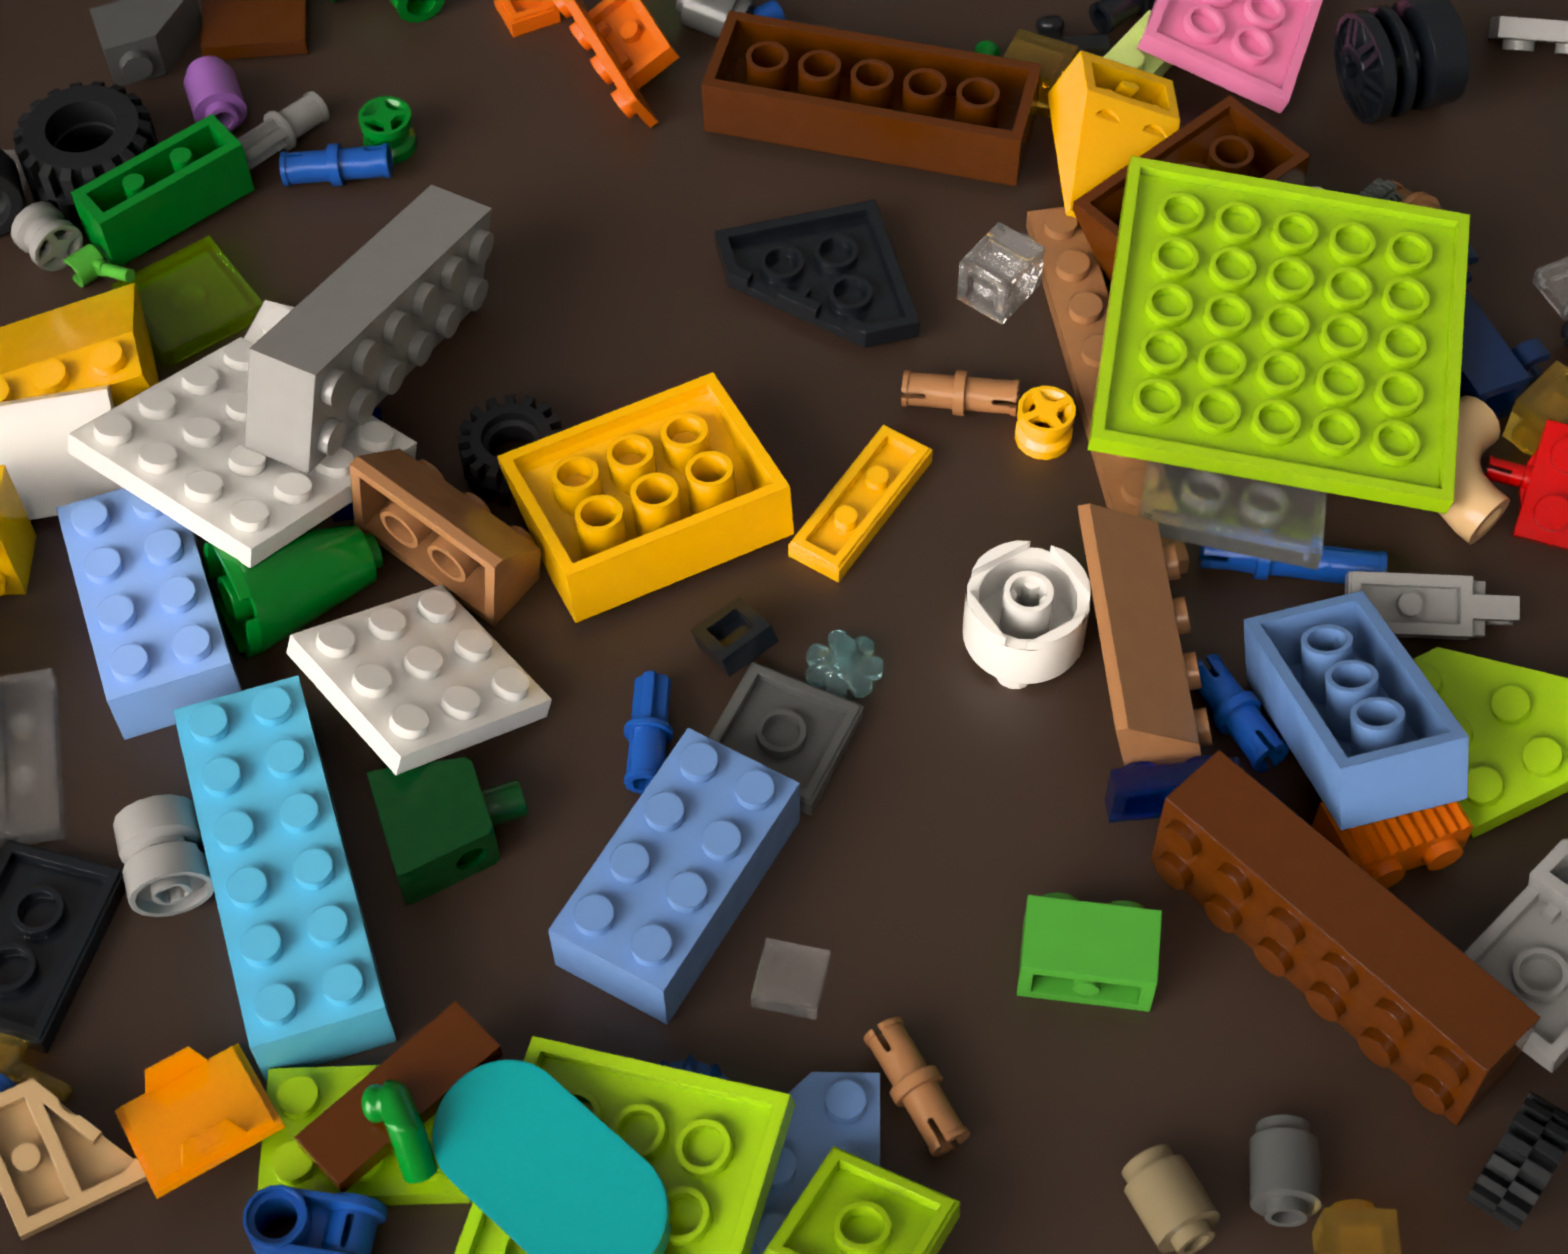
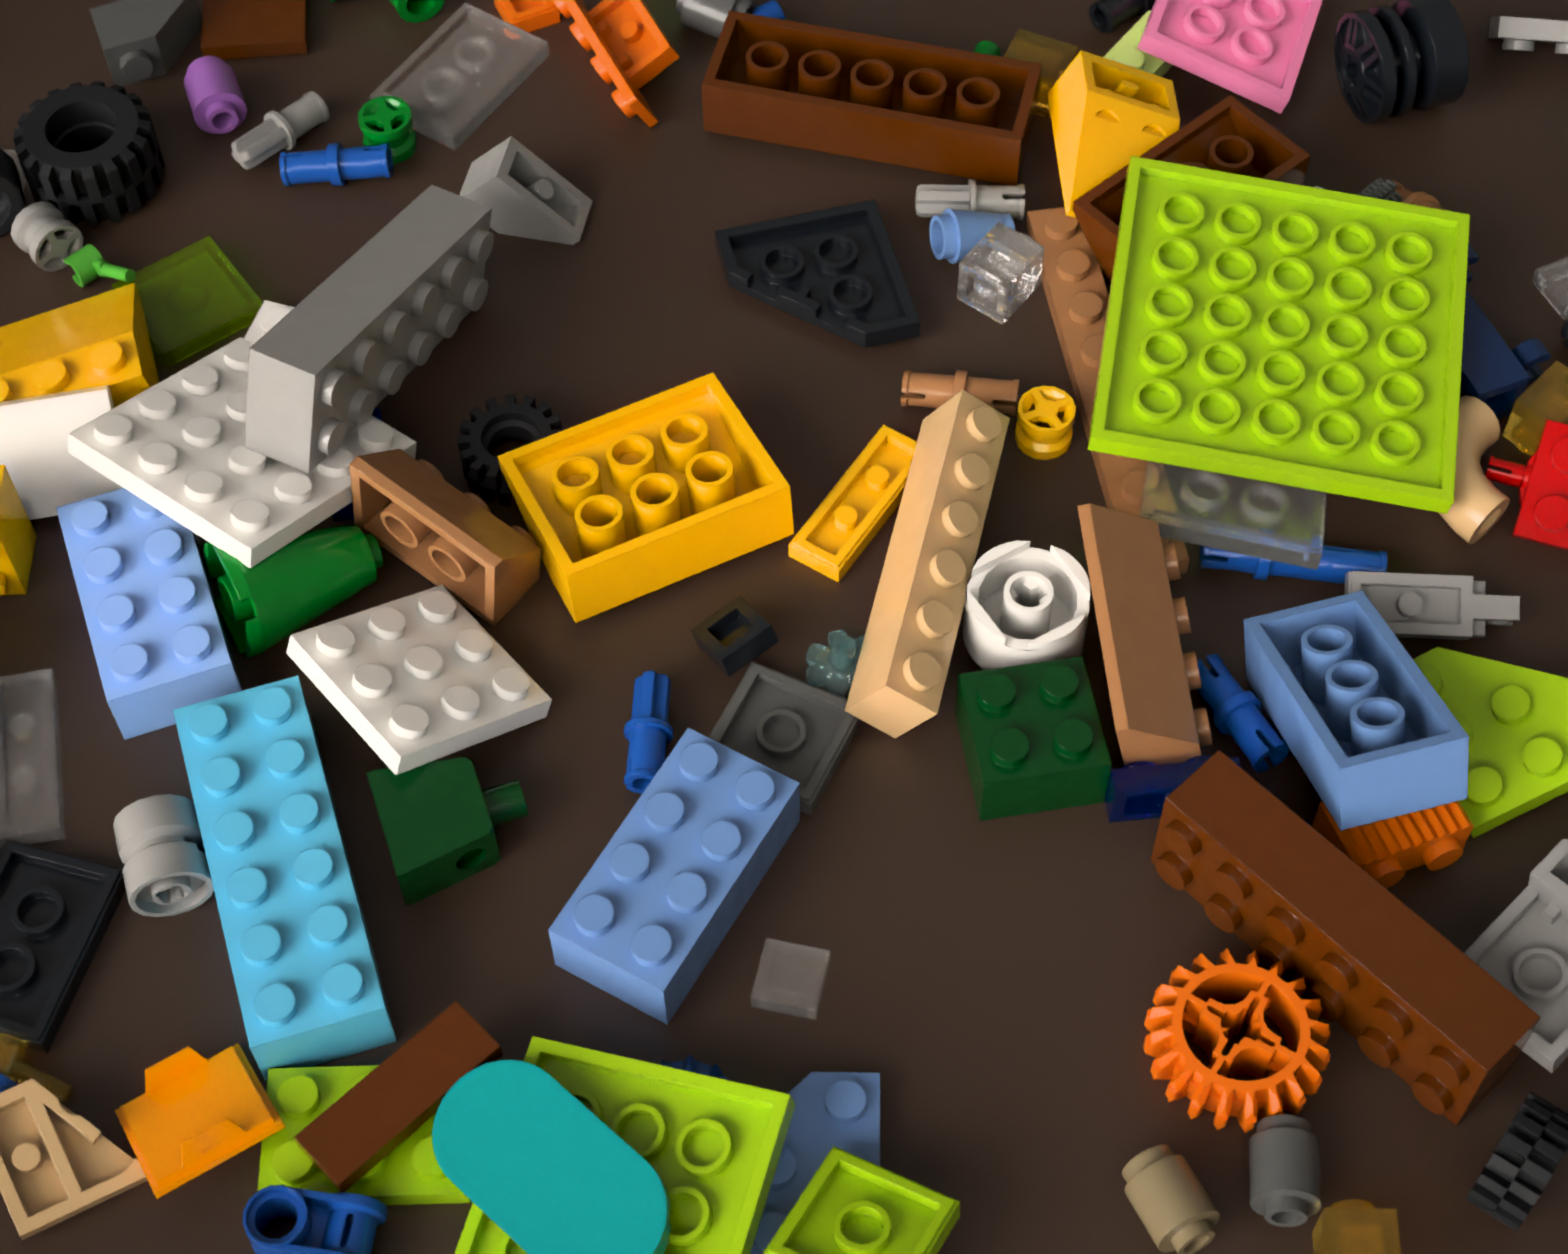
(163, 190): green brick -> none
(405, 1128): green arm -> none
(463, 74): none -> clear tile
(526, 195): none -> light grey slope
(916, 1086): medium nougat pin -> none
(928, 566): none -> tan brick
(959, 231): none -> medium blue cone
(1001, 199): none -> light grey axle
(1032, 738): none -> dark green brick
(1053, 26): black arm -> none
(1089, 952): bright green brick -> none
(1194, 1006): none -> orange gear

